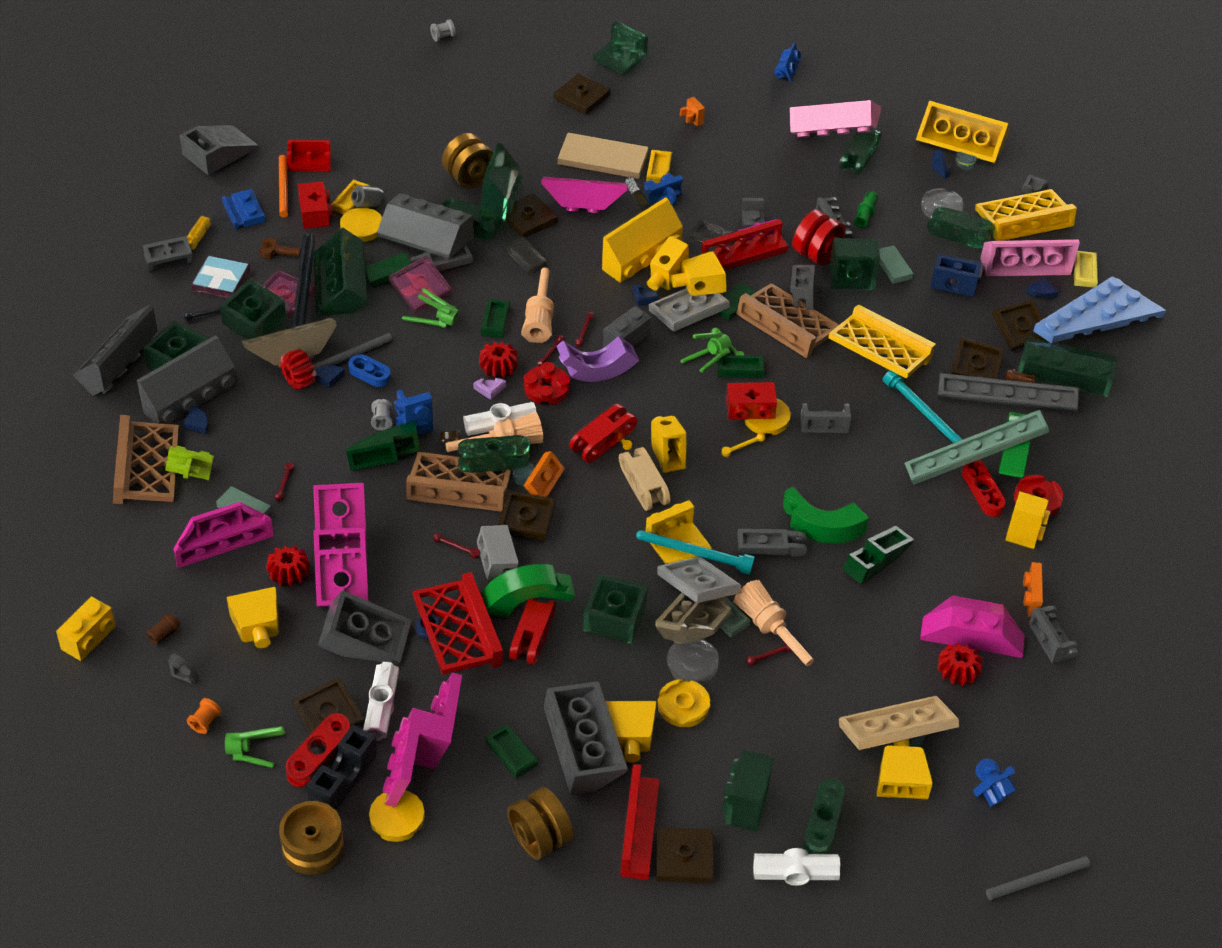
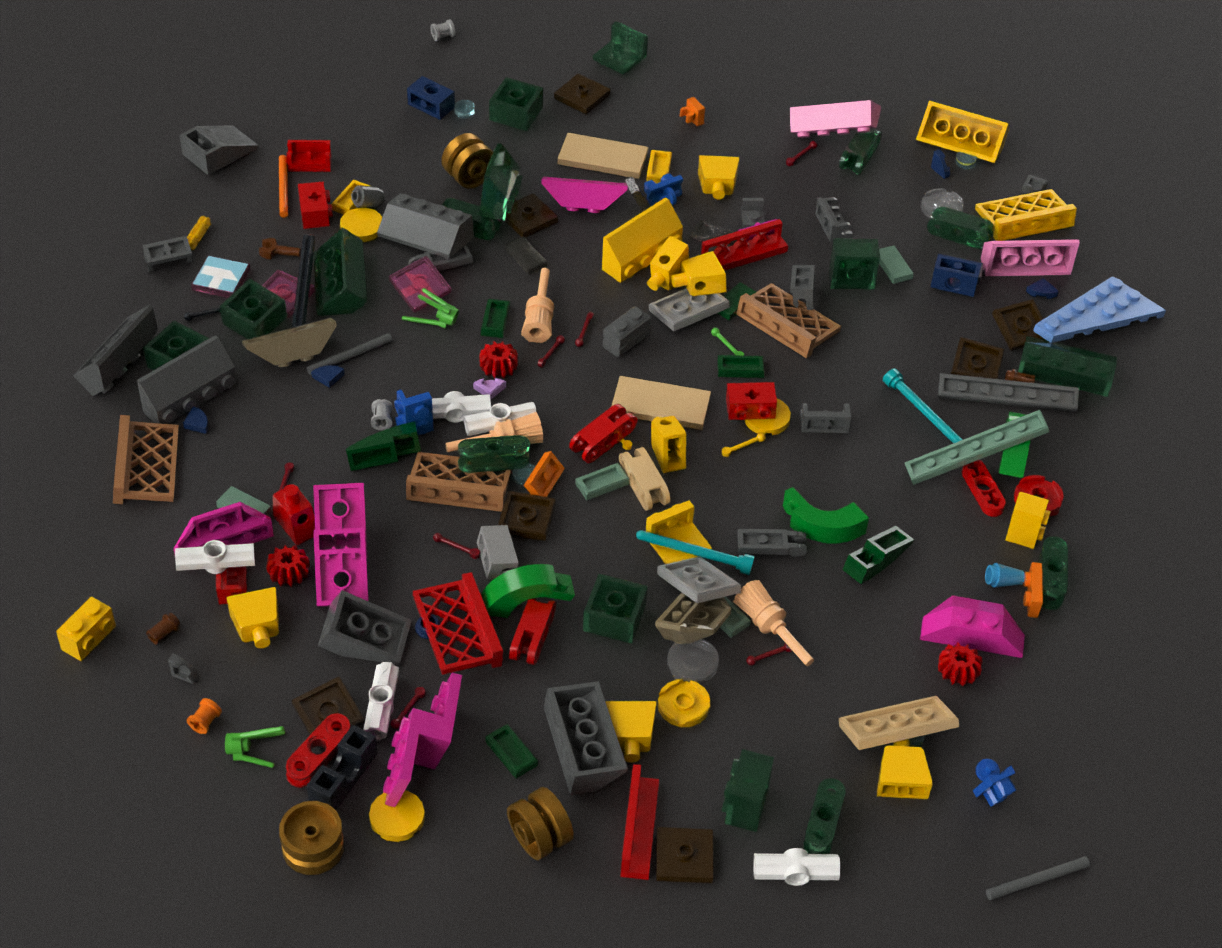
(189, 462): lime hips -> none
(214, 556): none -> white piece
(230, 583): none -> red hinge
(243, 209): blue plate -> none
(288, 508): none -> red torso
(298, 369): red gear -> none
(369, 370): blue plate -> none
(380, 271): dark green tile -> none
(419, 693): none -> dark red hinge
(431, 97): none -> dark blue brick
(450, 436): dark brown plate -> none
(456, 405): none -> white piece
(464, 109): none -> clear light blue tile
(516, 103): none -> clear green brick
(546, 374): red plate -> none
(600, 364): medium lavender arch -> none
(602, 481): none -> sand green tile
(644, 296): dark blue tile -> none
(655, 399): none -> tan tile
(718, 175): none -> yellow torso
(719, 345): bright green plant -> none
(788, 63): blue hinge -> none
(790, 161): none -> dark red hinge
(816, 236): red wheel -> none
(866, 209): green pin -> none
(881, 331): yellow fence -> none
(1001, 575): none -> dark azure cone
(1052, 635): dark grey hinge -> none
(1054, 571): none -> clear green piece
(1085, 269): light yellow tile -> none

